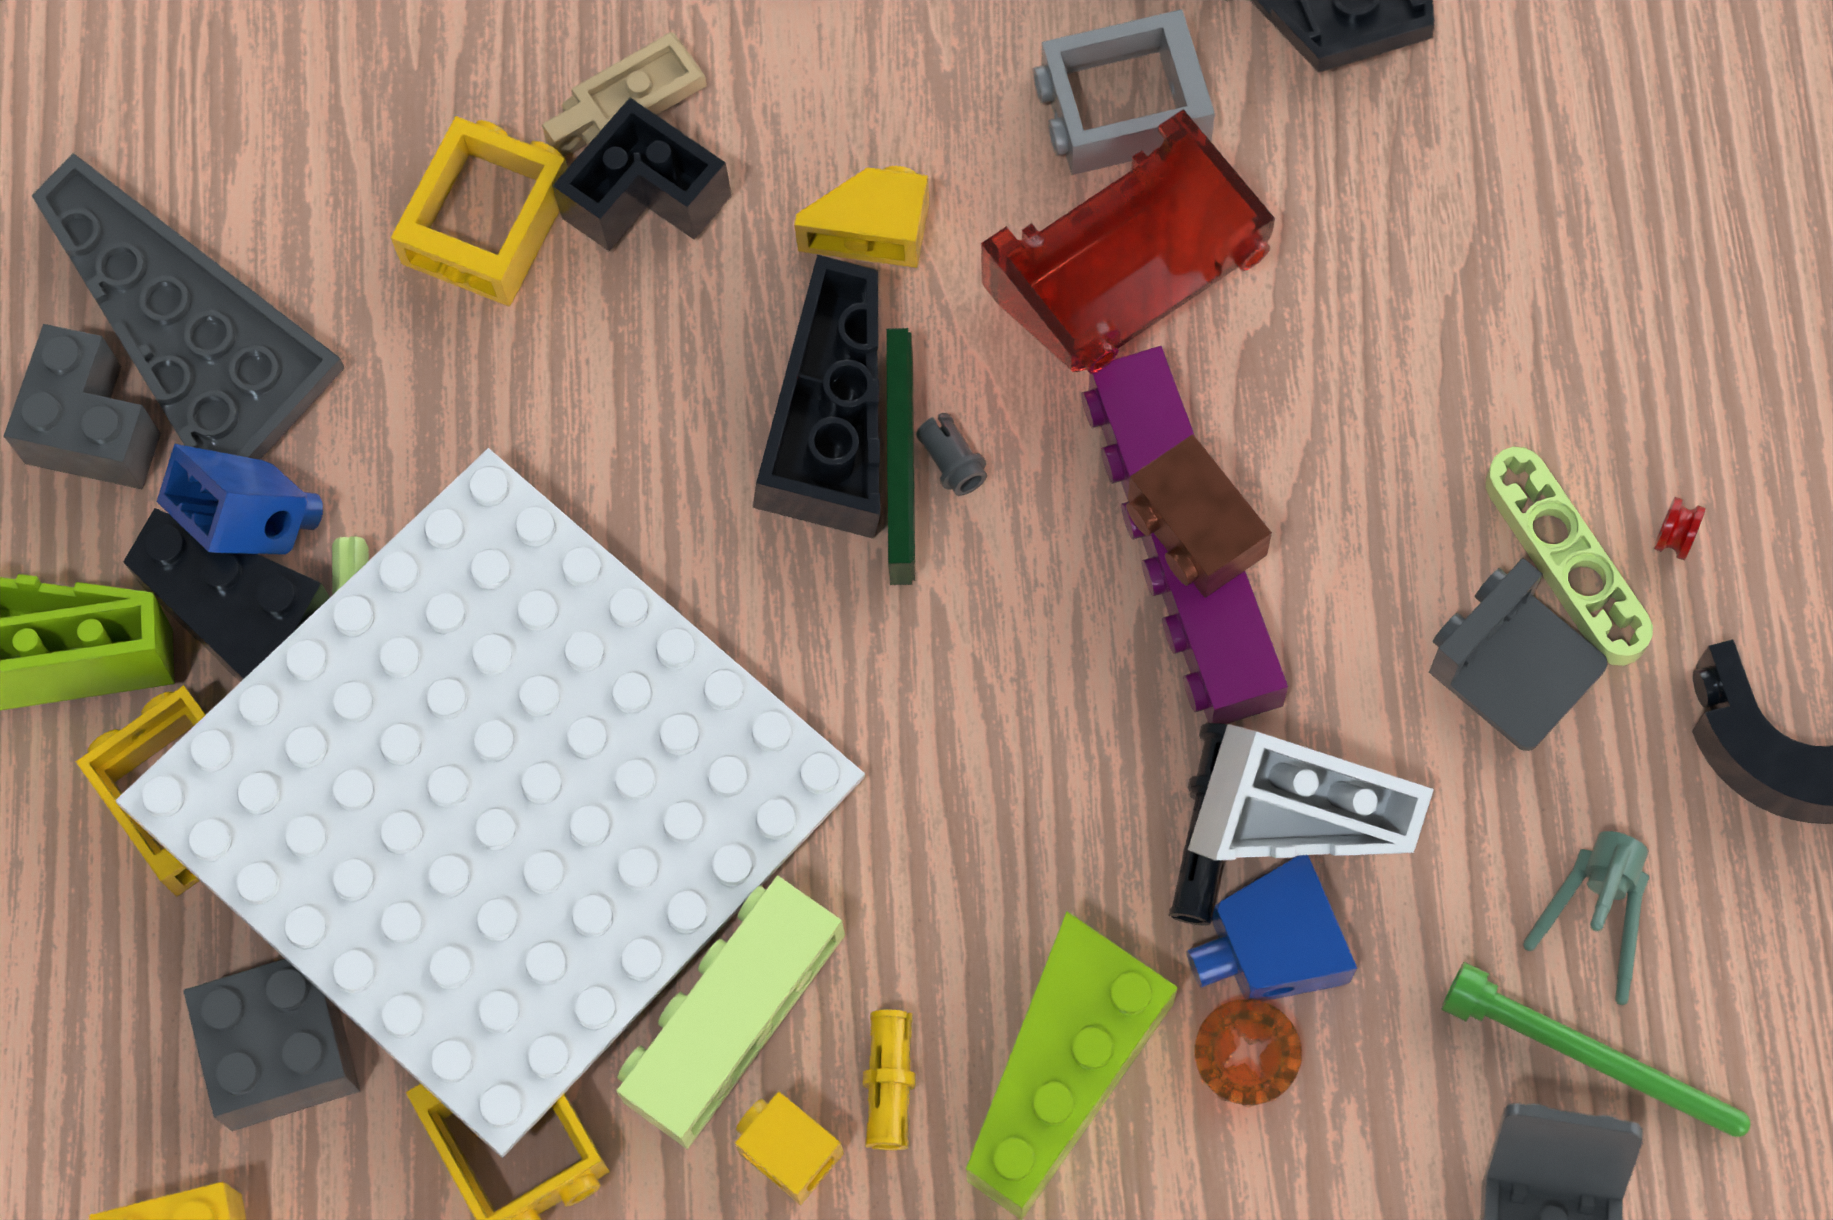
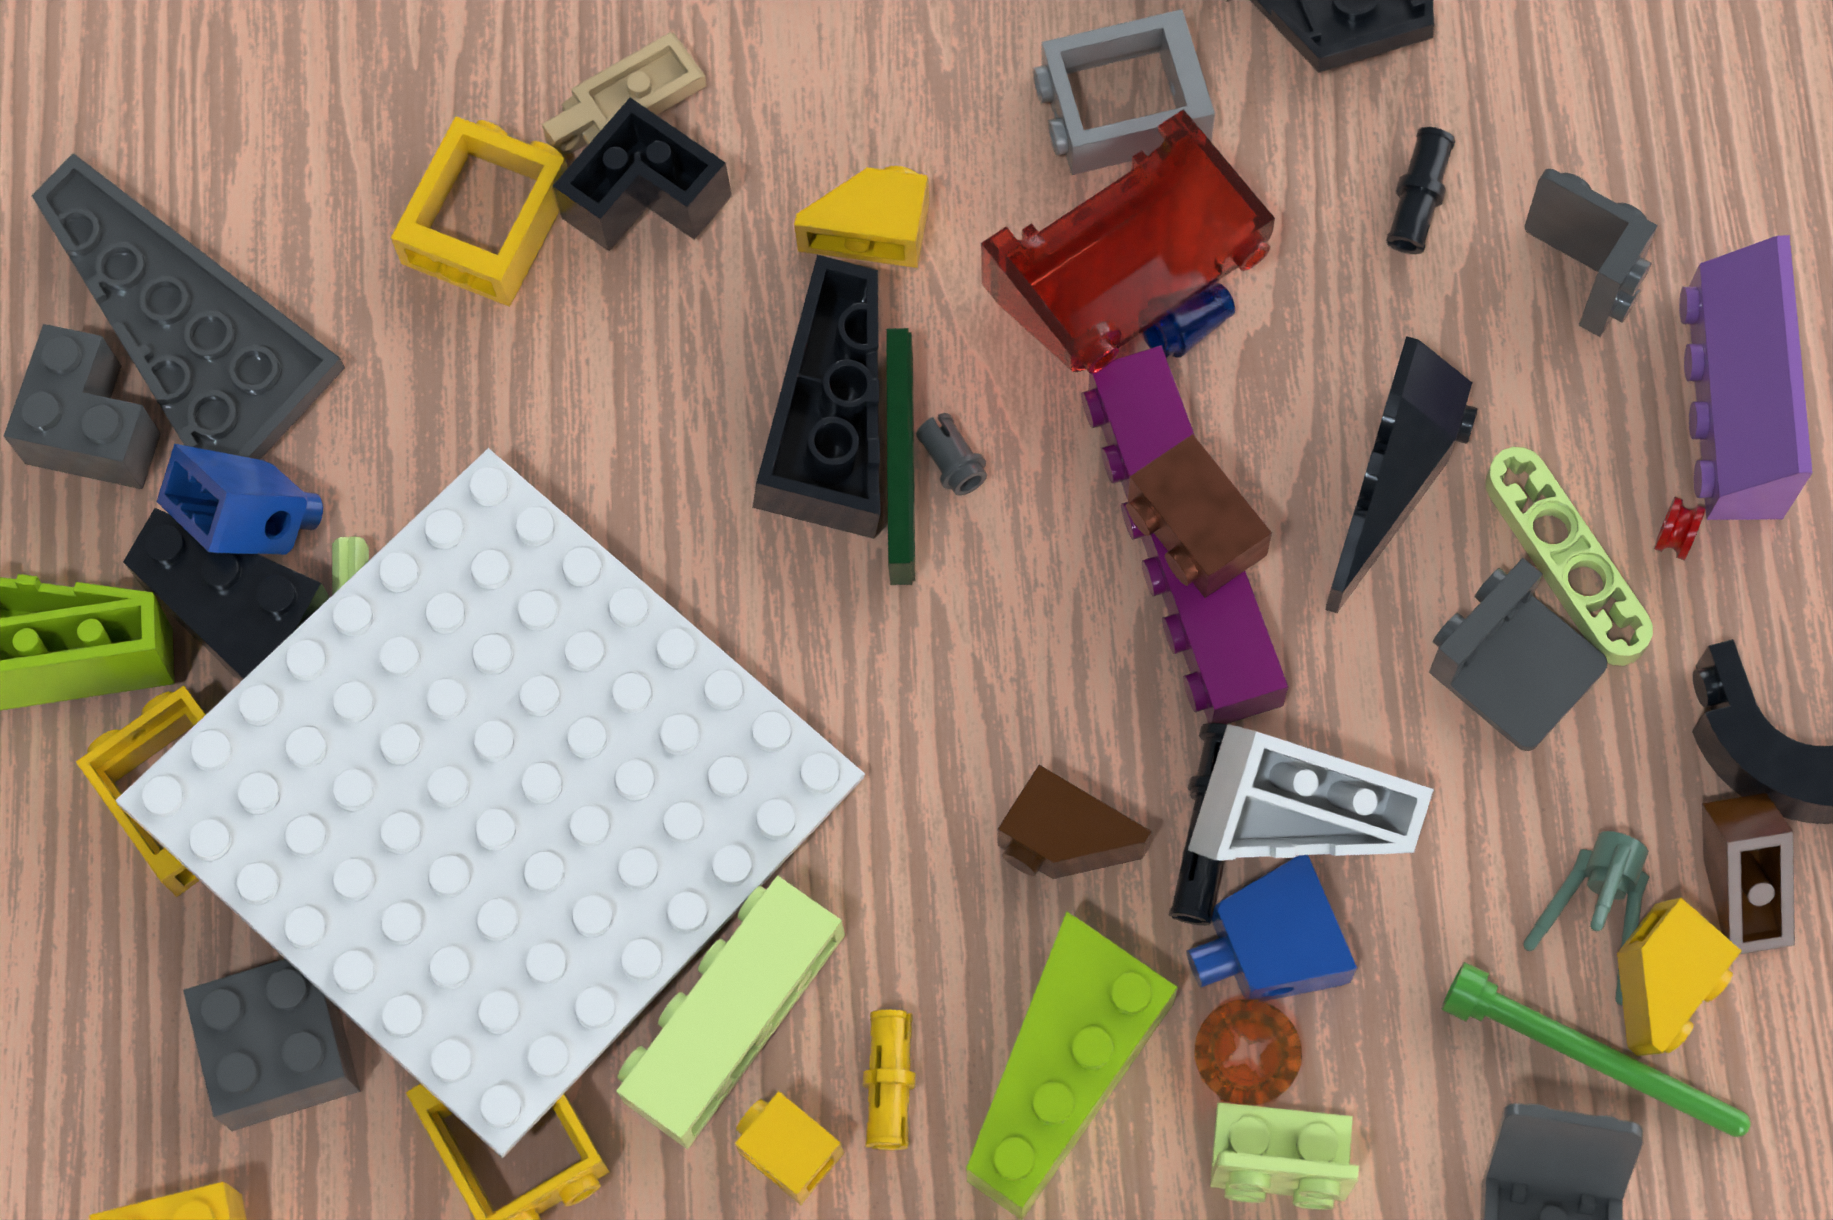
(1066, 830): none -> reddish brown slope
(1191, 321): none -> clear blue cone
(1282, 1154): none -> yellowish green bracket
(1411, 448): none -> black wedge
(1420, 190): none -> black pin
(1598, 234): none -> dark grey bracket
(1667, 972): none -> yellow slope
(1747, 383): none -> medium lavender slope
(1750, 871): none -> reddish brown slope

